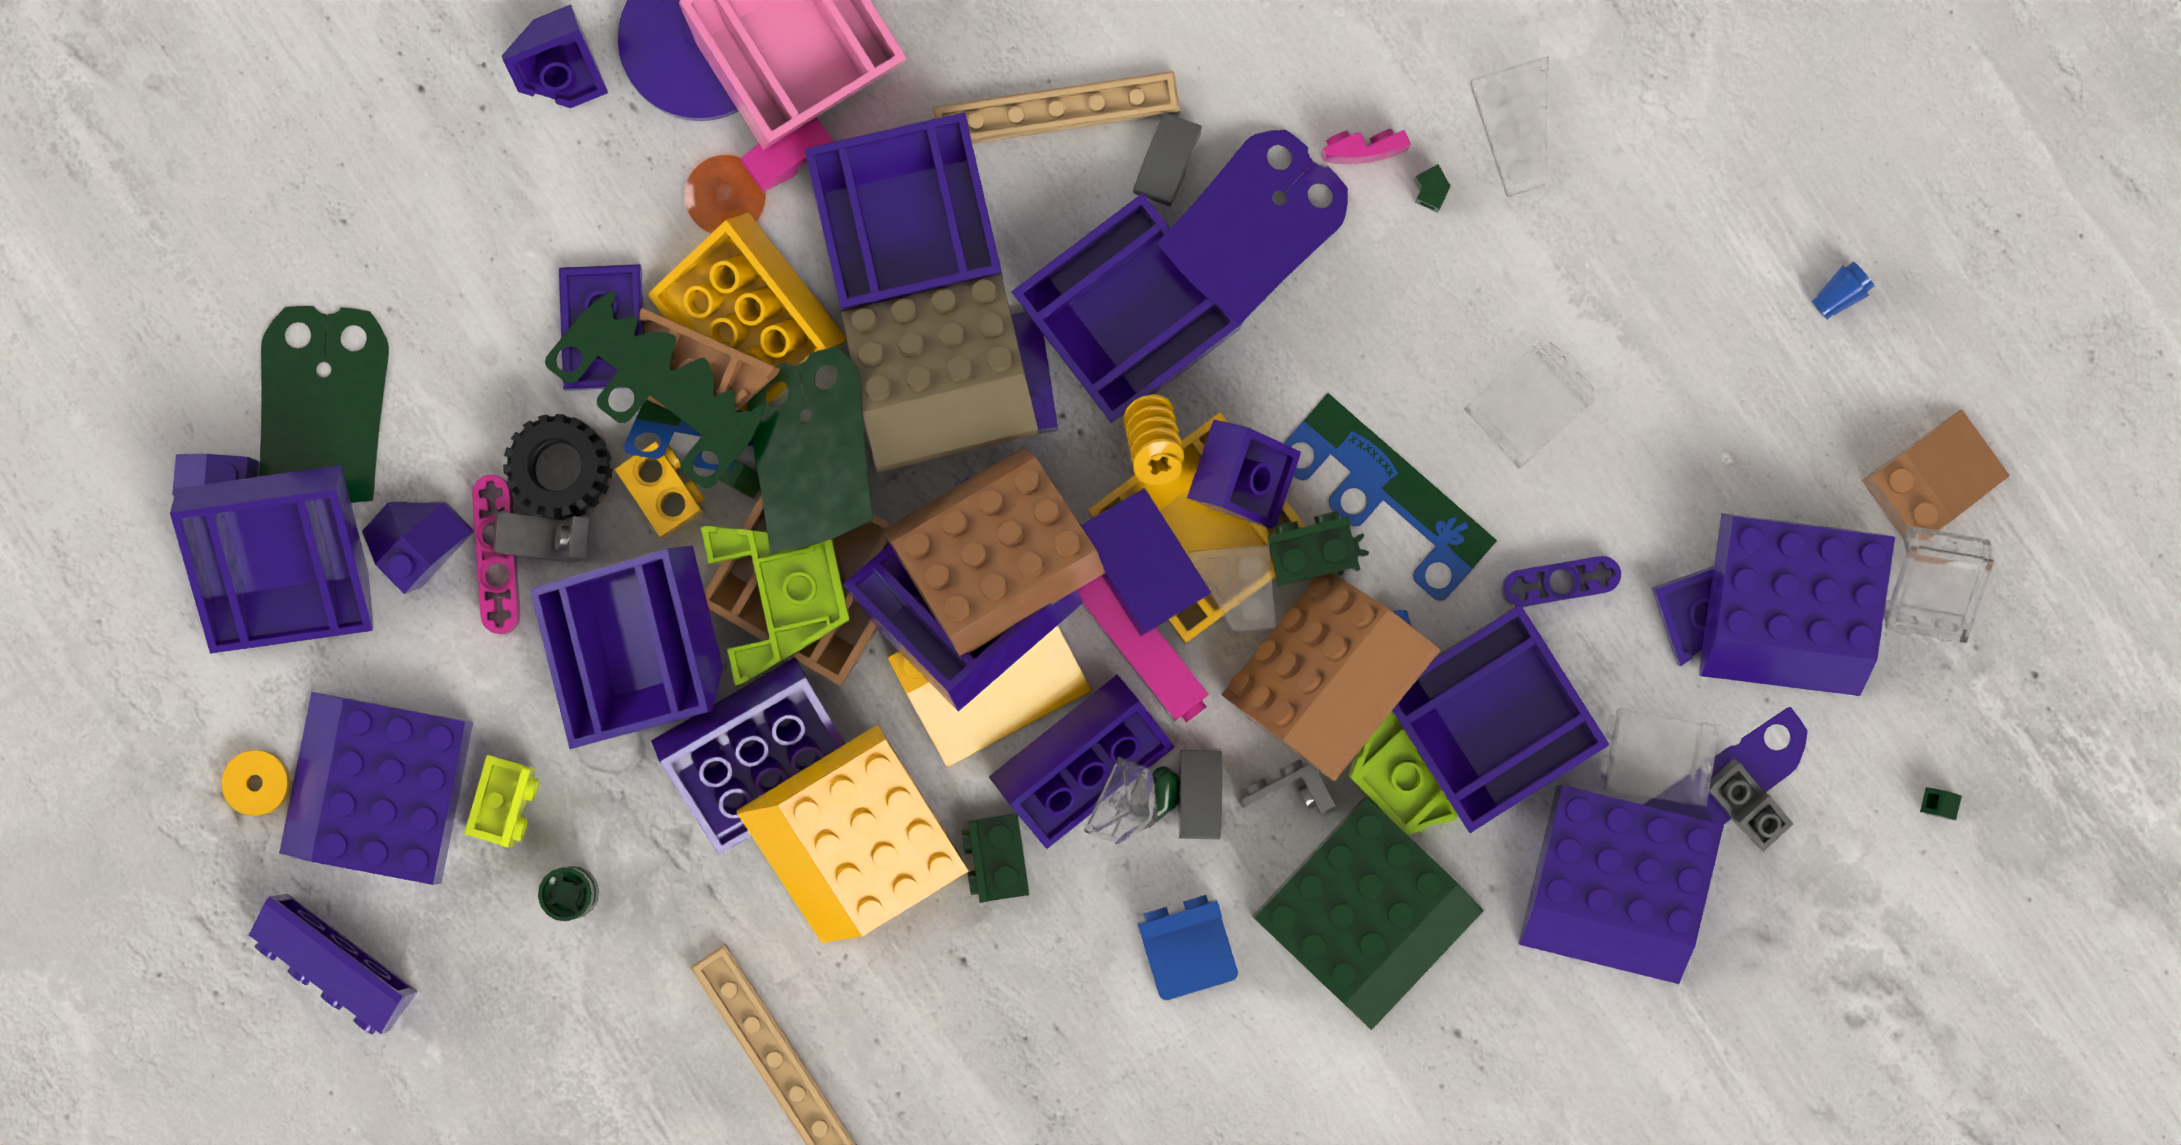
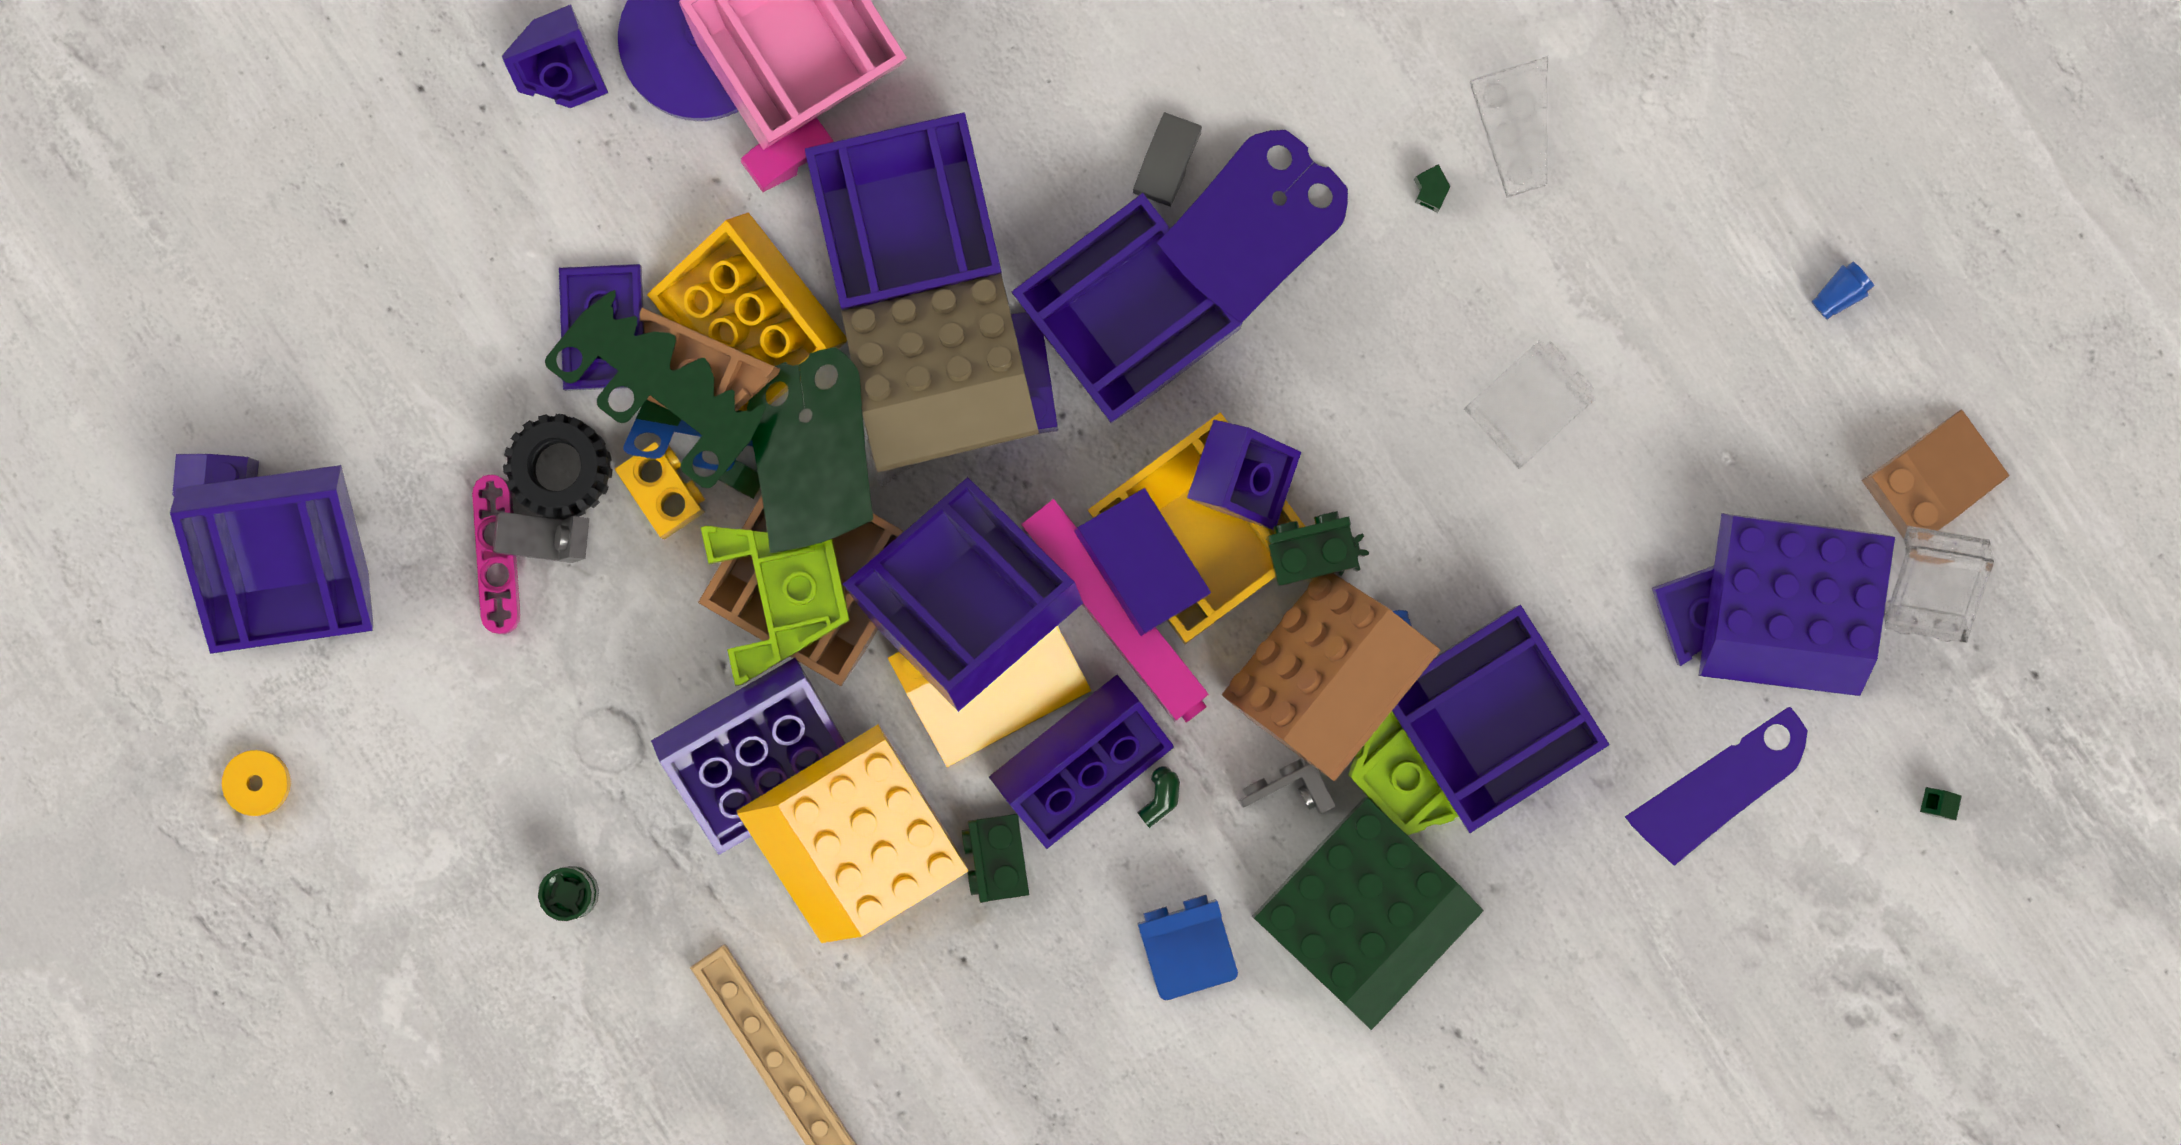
(323, 419): dark green piece -> none
(331, 963): dark purple slope -> none
(376, 788): dark purple slope -> none
(414, 540): dark purple slope -> none
(502, 802): neon yellow bracket -> none
(629, 645): dark purple slope -> none
(702, 187): clear orange dish -> none
(994, 550): medium nougat slope -> none
(1067, 107): tan tile -> none
(1125, 803): clear slope -> none
(1154, 439): yellow piece -> none
(1200, 794): dark grey slope -> none
(1239, 584): clear wing -> none
(1353, 149): dark pink slope -> none
(1390, 478): piece -> none
(1589, 565): dark purple beam -> none
(1620, 884): dark purple slope -> none
(1659, 757): clear panel -> none
(1748, 805): dark grey slope -> none

